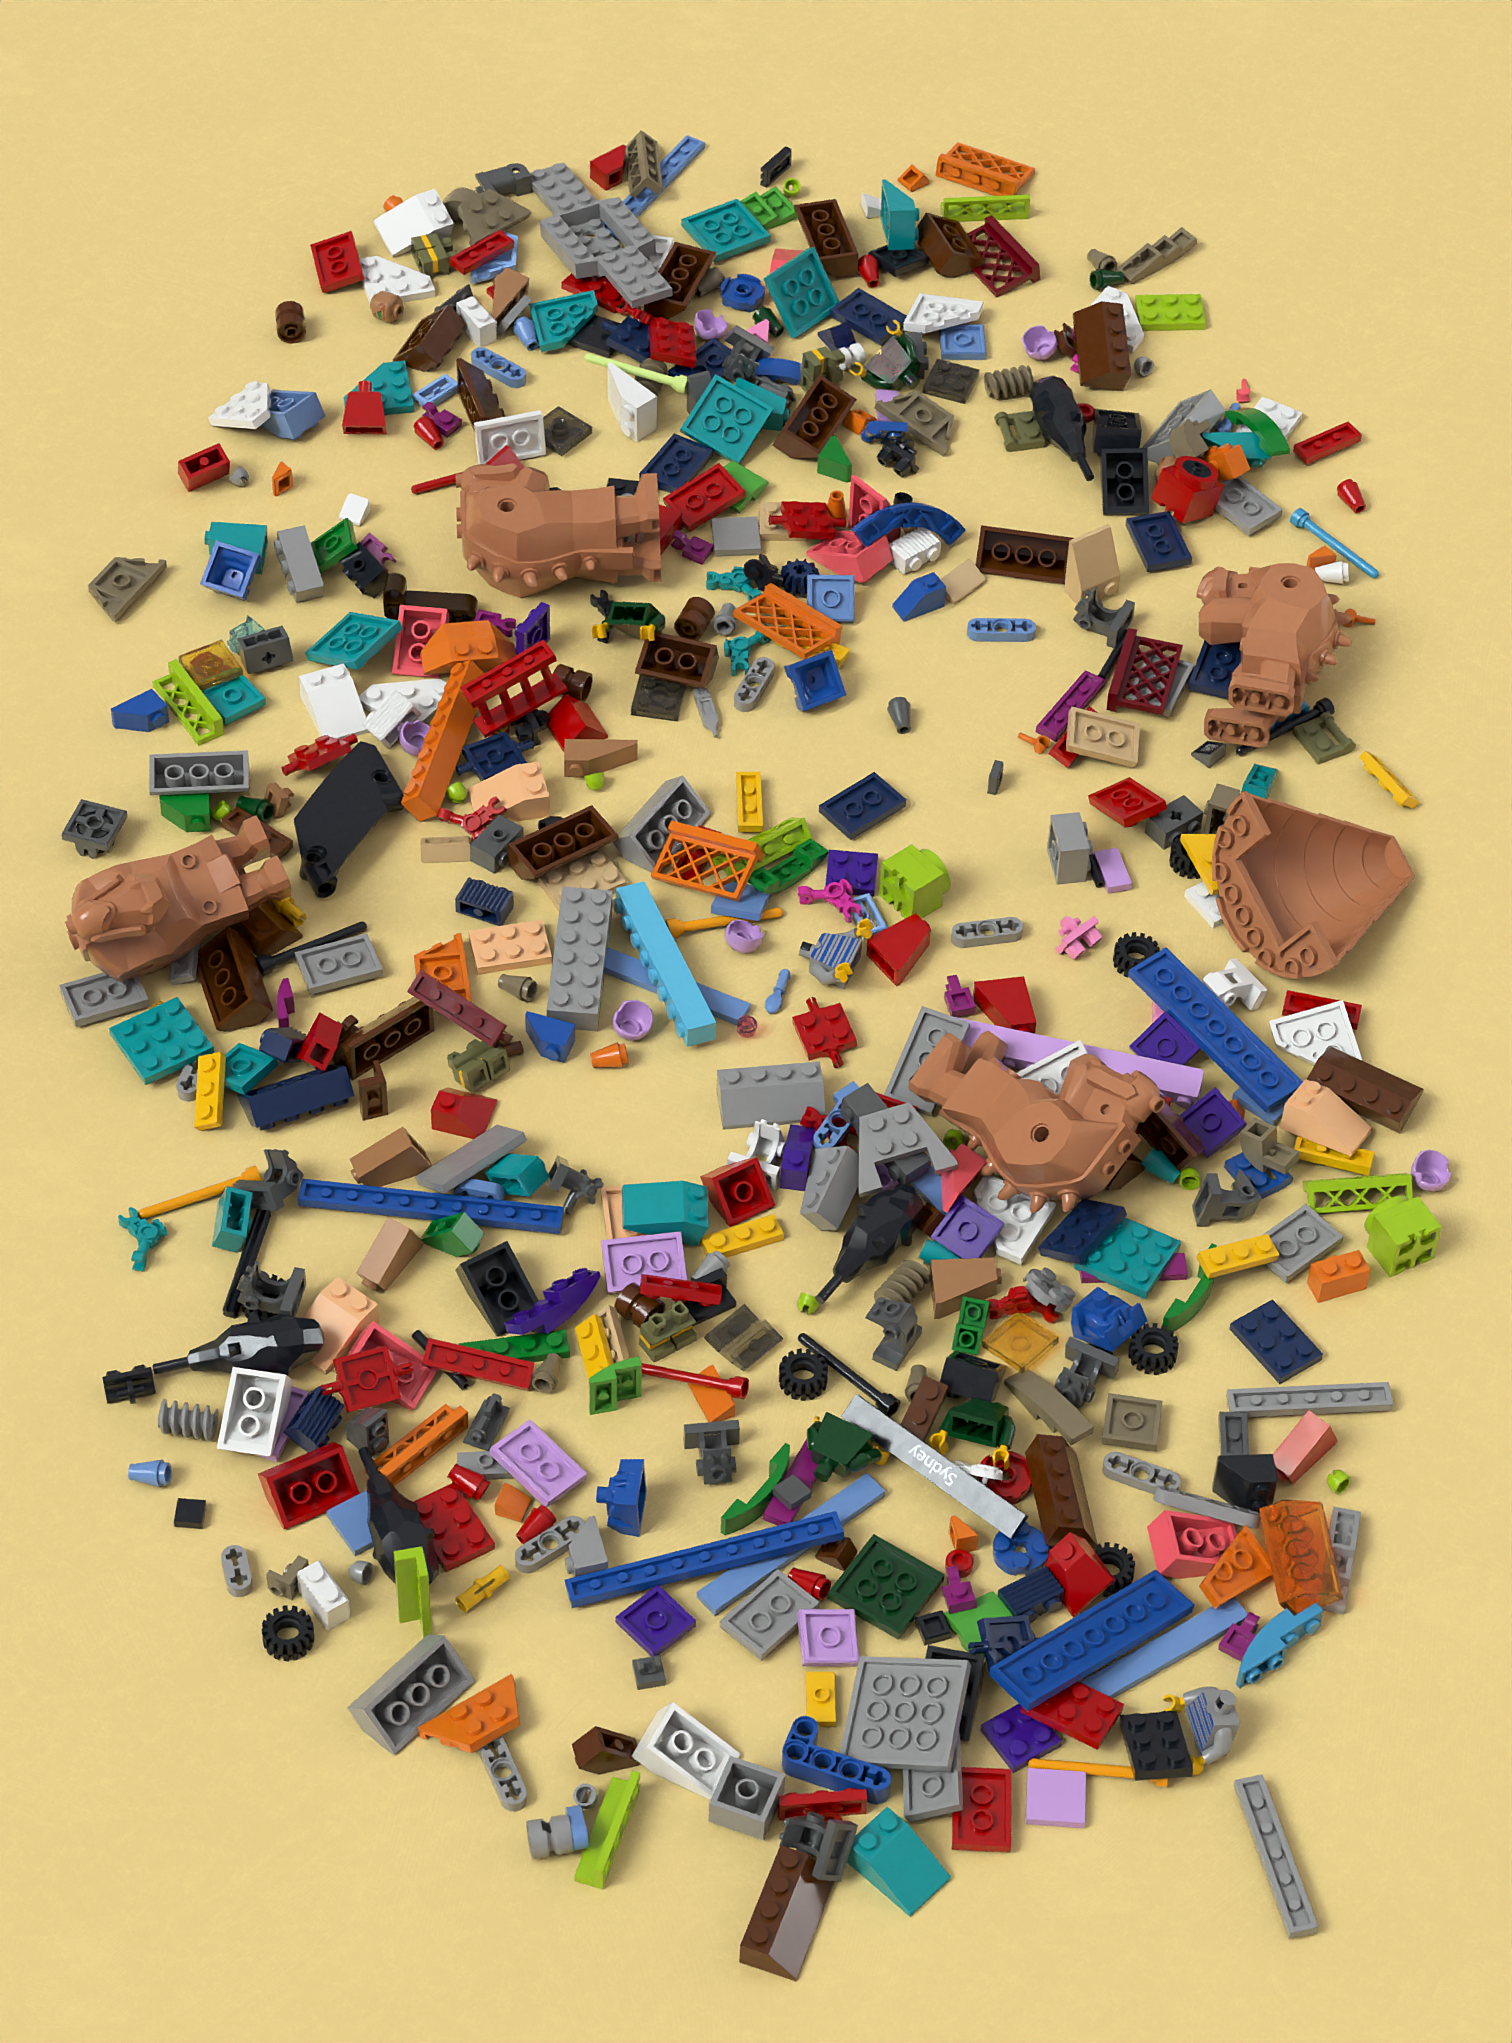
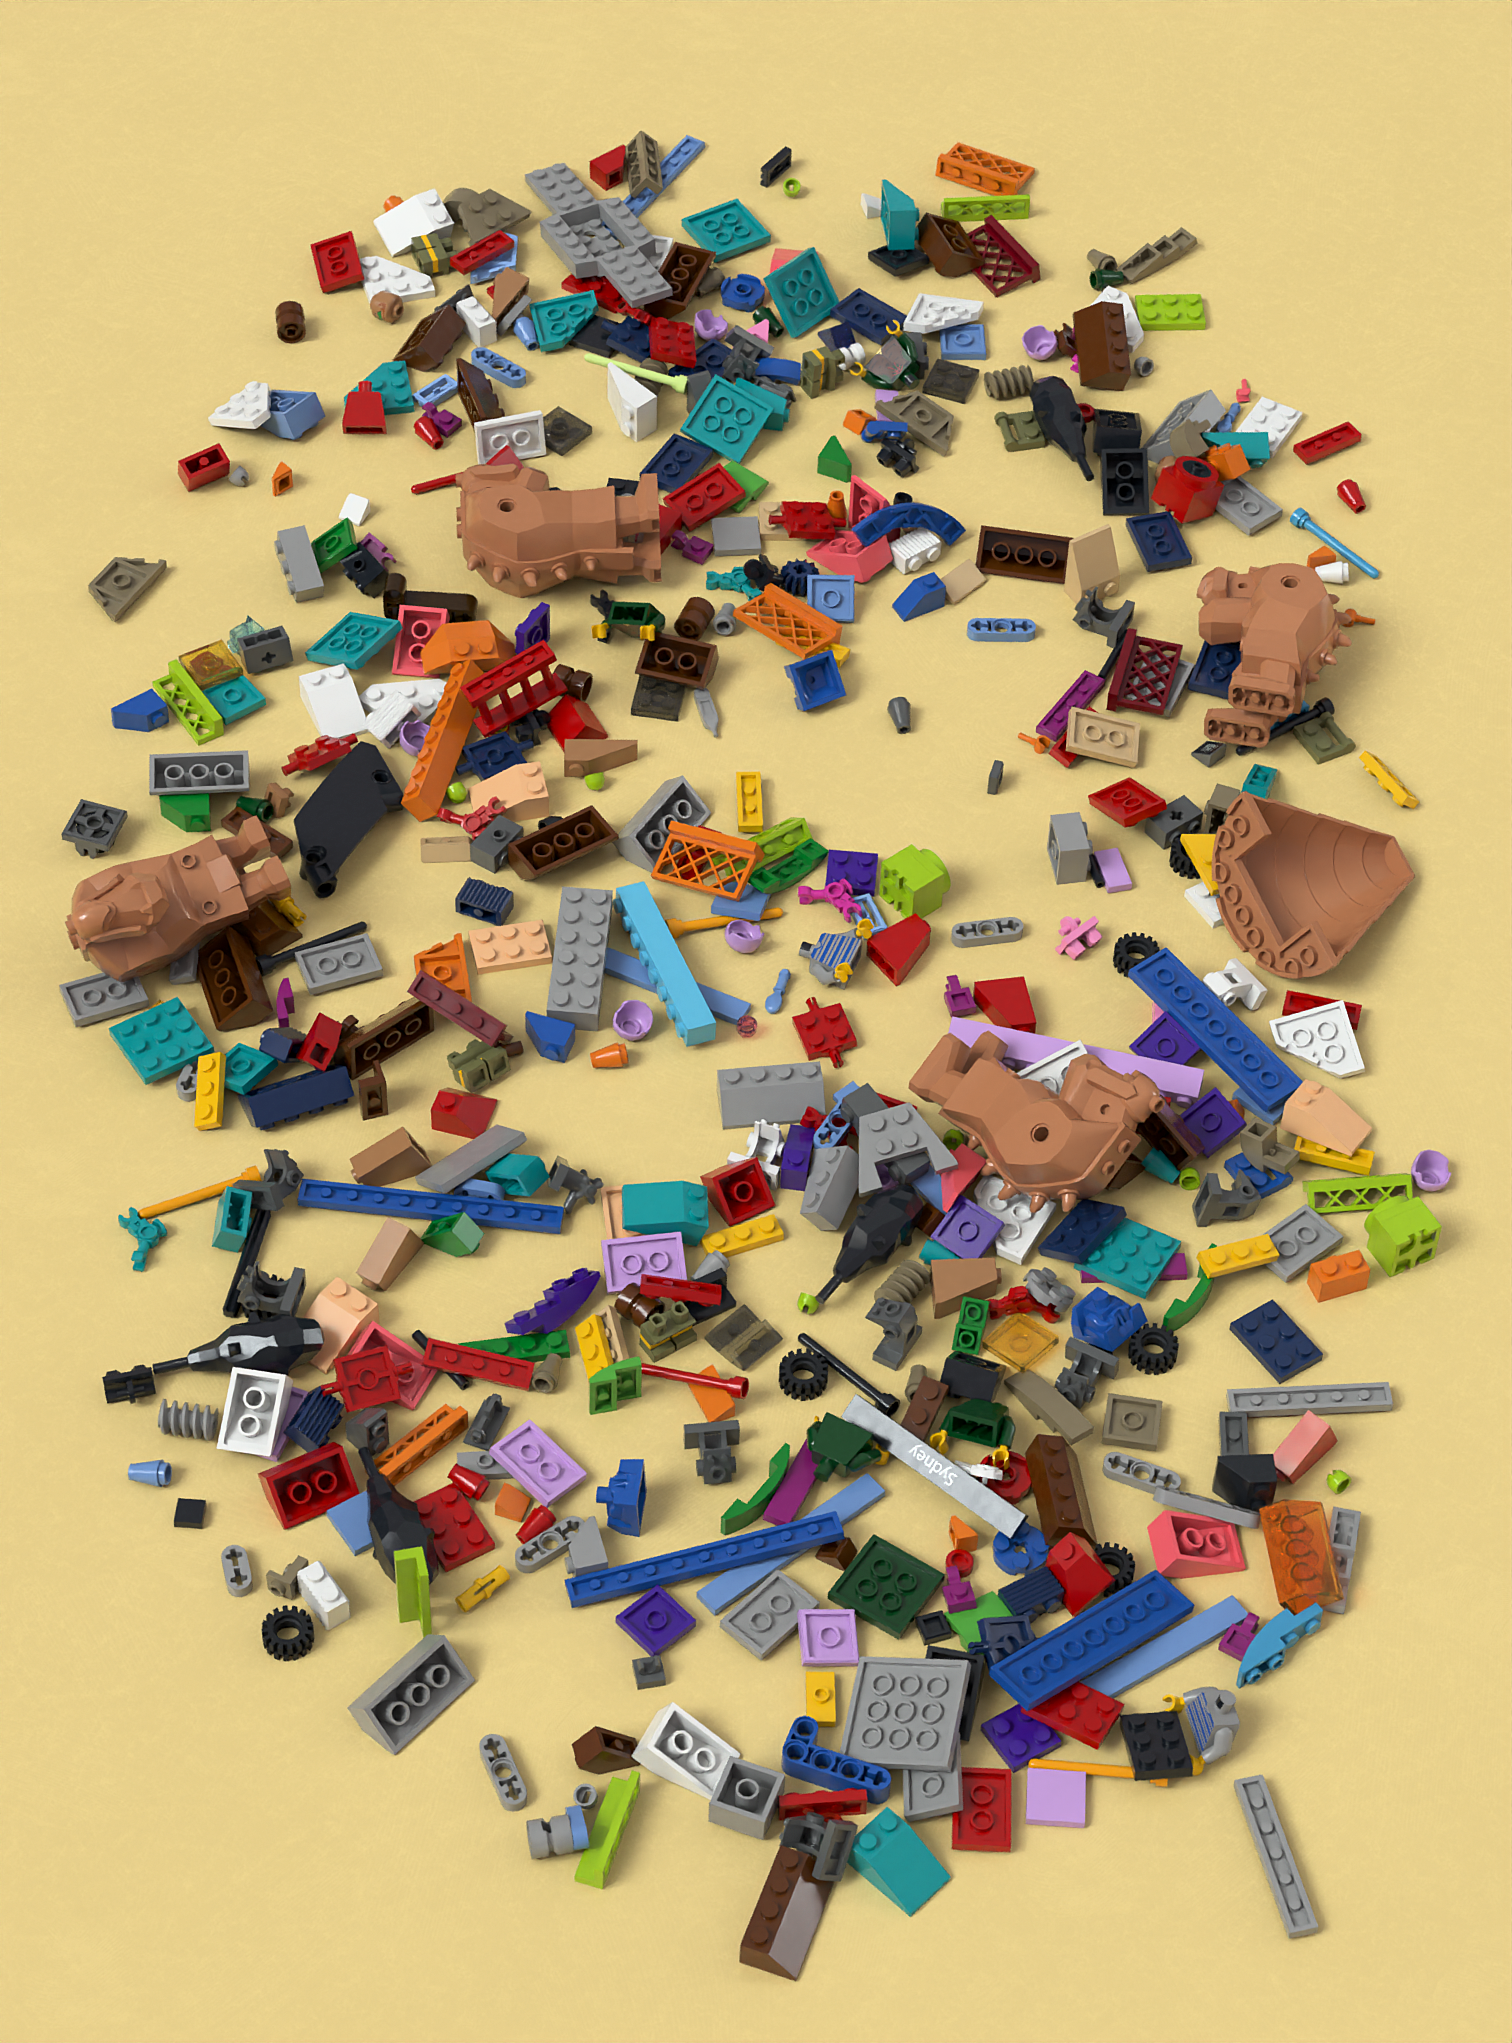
(220, 811): lime hinge -> none
(230, 570): blue brick -> none
(245, 536): teal slope -> none
(361, 1572): light grey hinge -> none
(477, 1718): orange wing -> none
(497, 1285): black slope -> none
(504, 625): magenta plate -> none
(505, 181): dark grey piece -> none
(519, 986): dark tan cone -> none
(589, 872): tan plate -> none
(740, 650): teal piece -> none
(754, 693): light grey beam -> none
(770, 208): bright green slope -> none
(792, 1492): dark grey tile -> none
(811, 1582): red cone -> none
(814, 420): reddish brown slope -> none
(829, 236): reddish brown slope -> none
(862, 805): dark blue plate -> none
(869, 270): red cone -> none
(913, 179): orange slope -> none
(925, 1035): light grey plate -> none
(1237, 1570): orange wing -> none
(1271, 437): green slope -> none
(1367, 1088): reddish brown slope -> none

